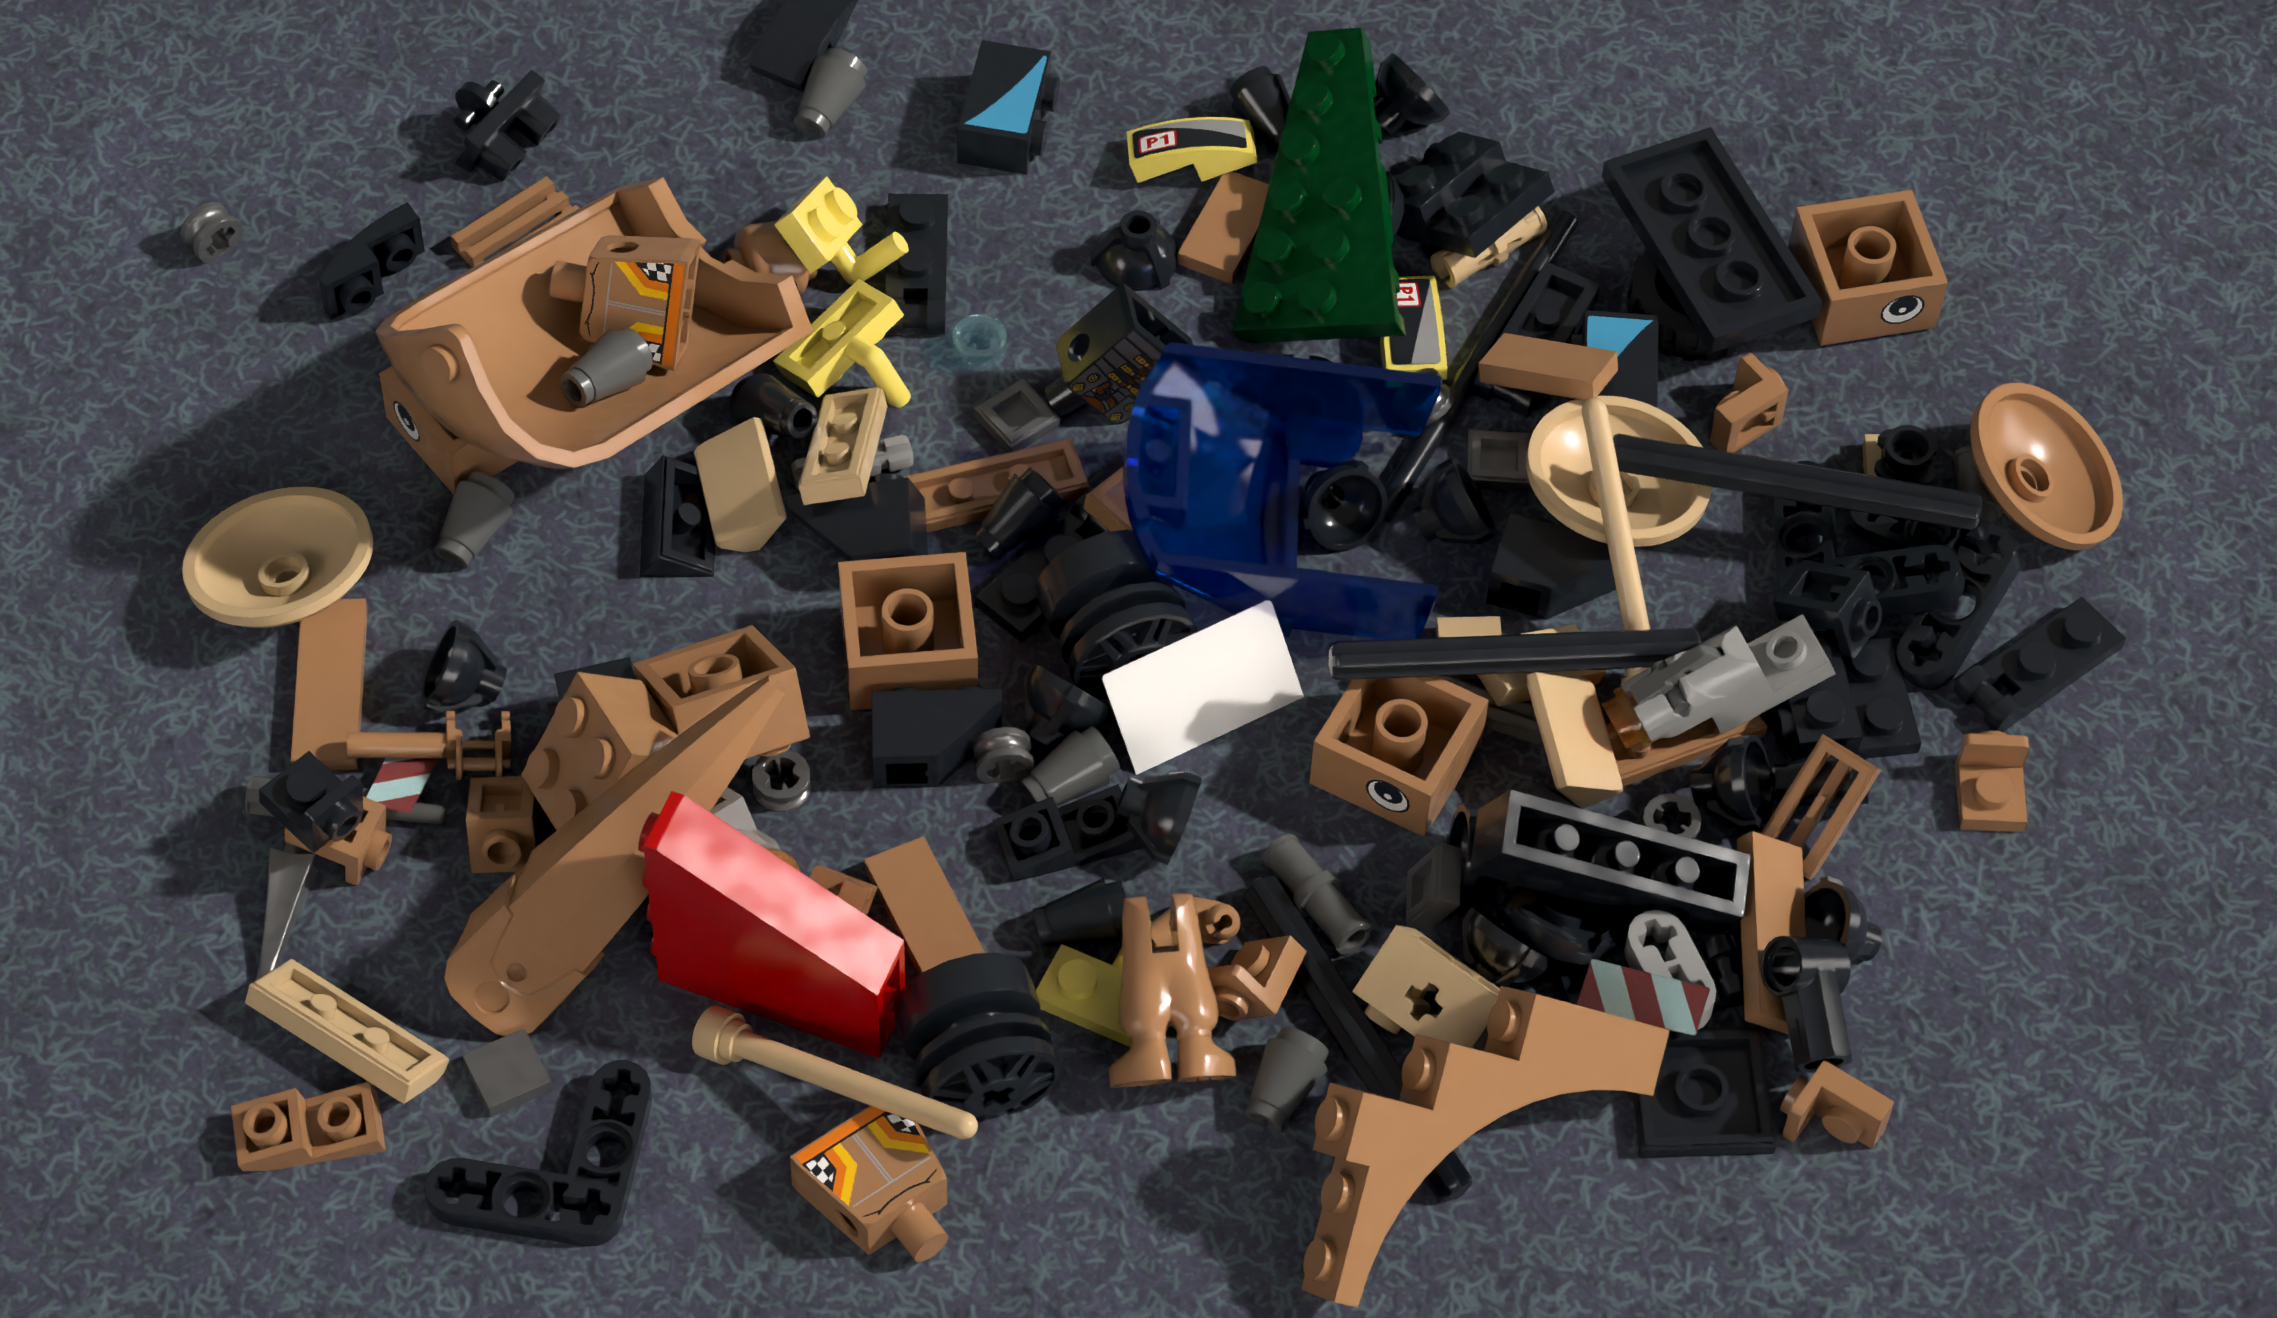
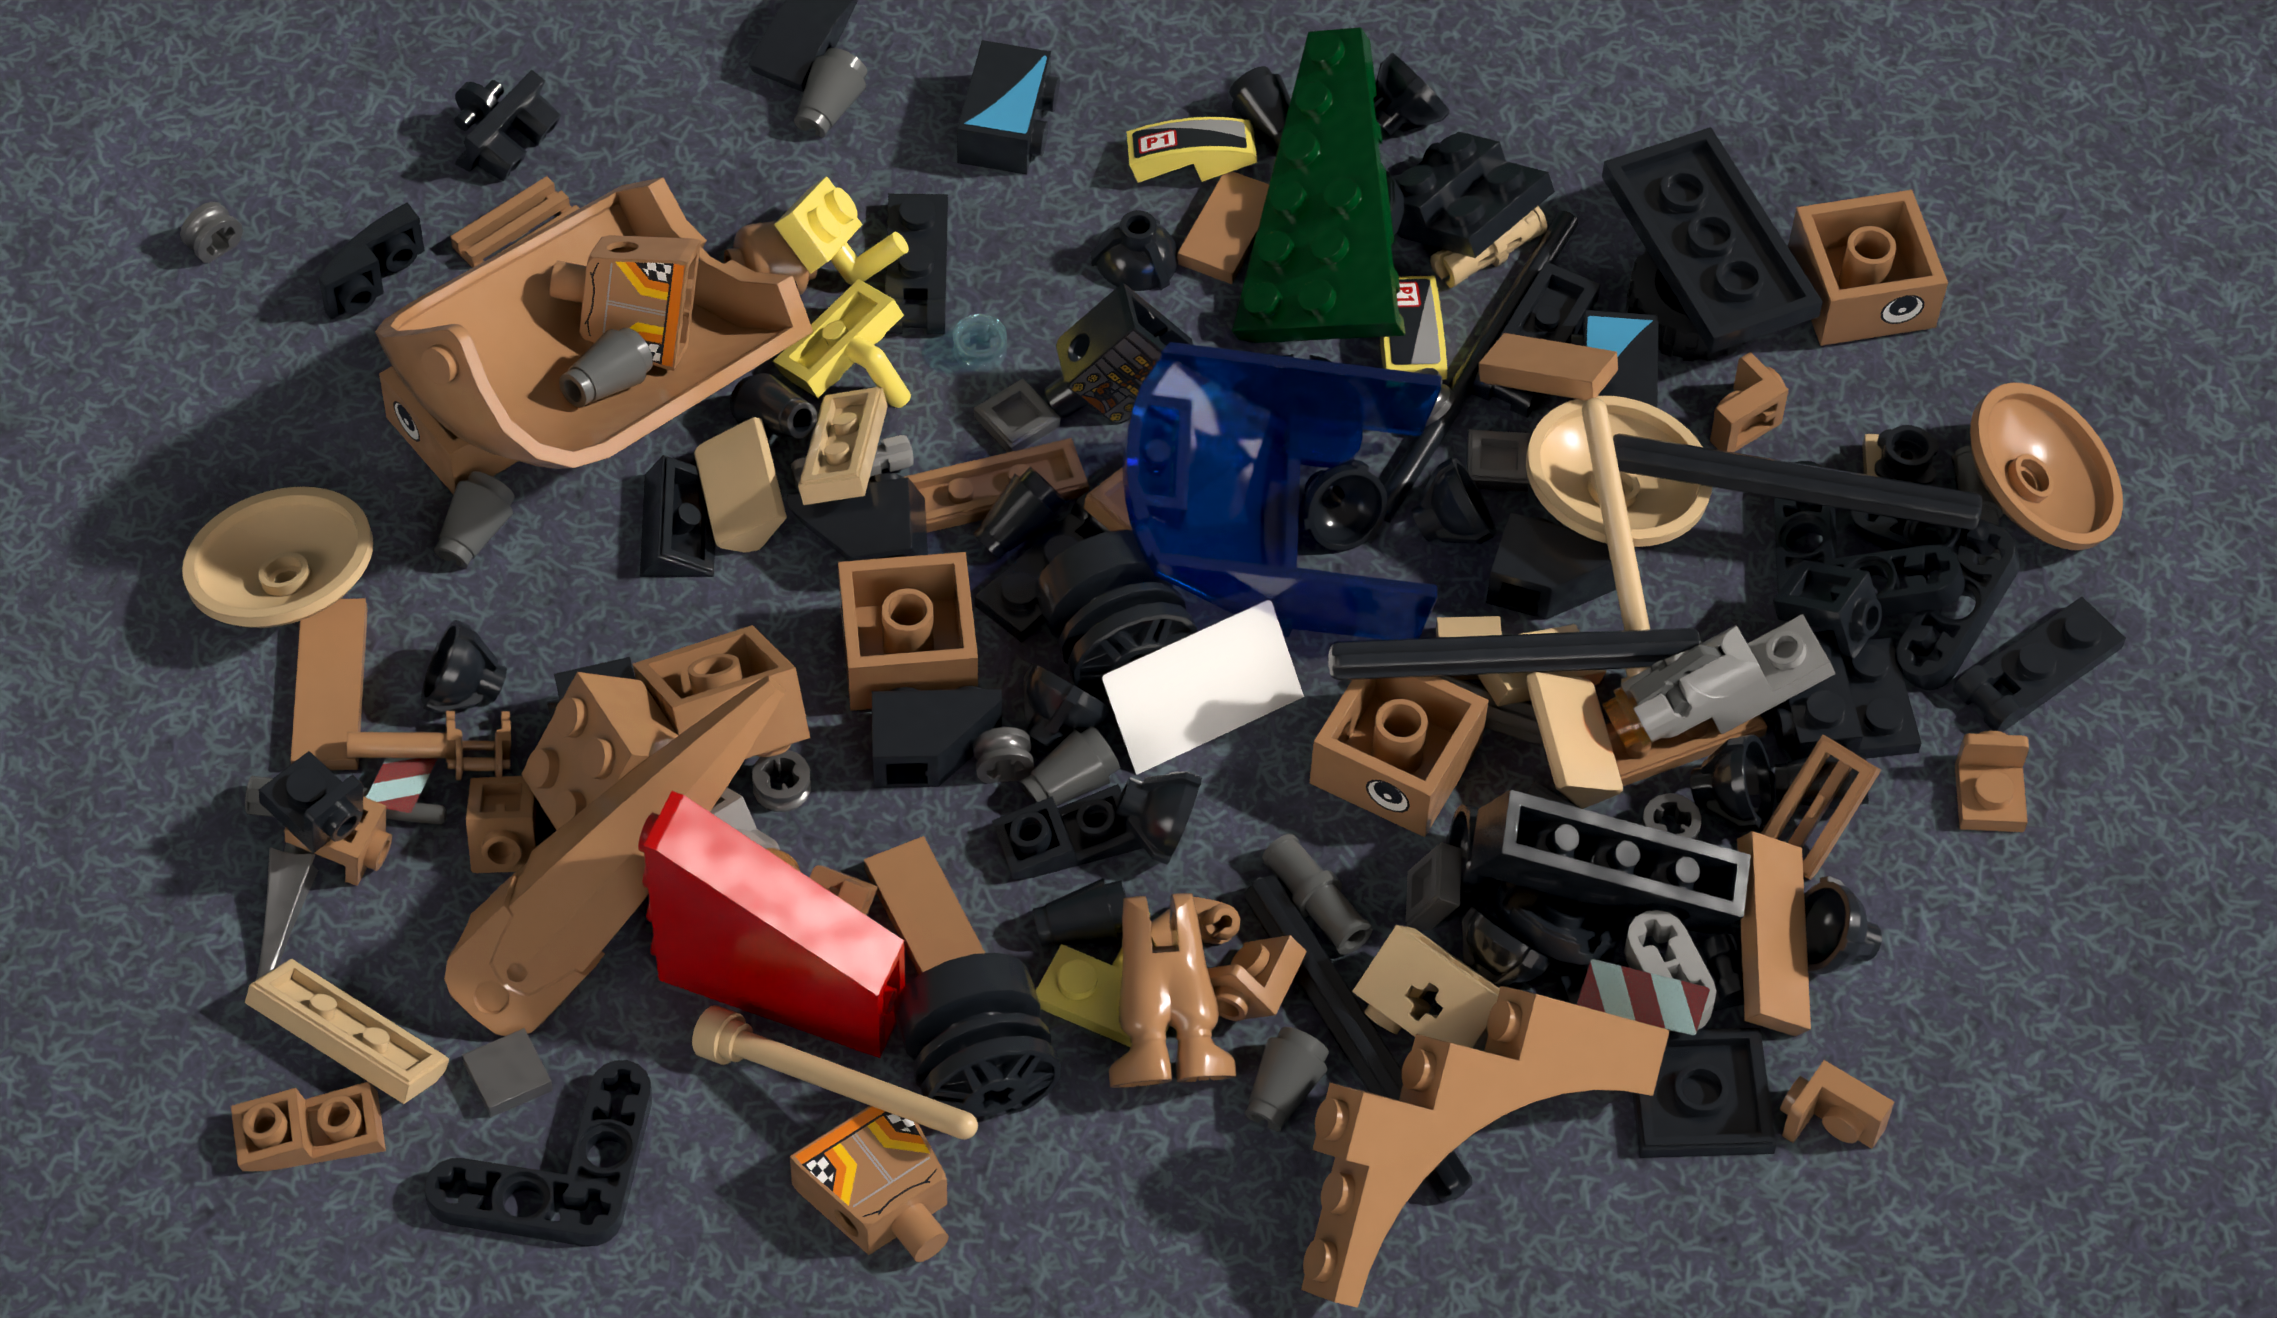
(1810, 980): black piece -> none

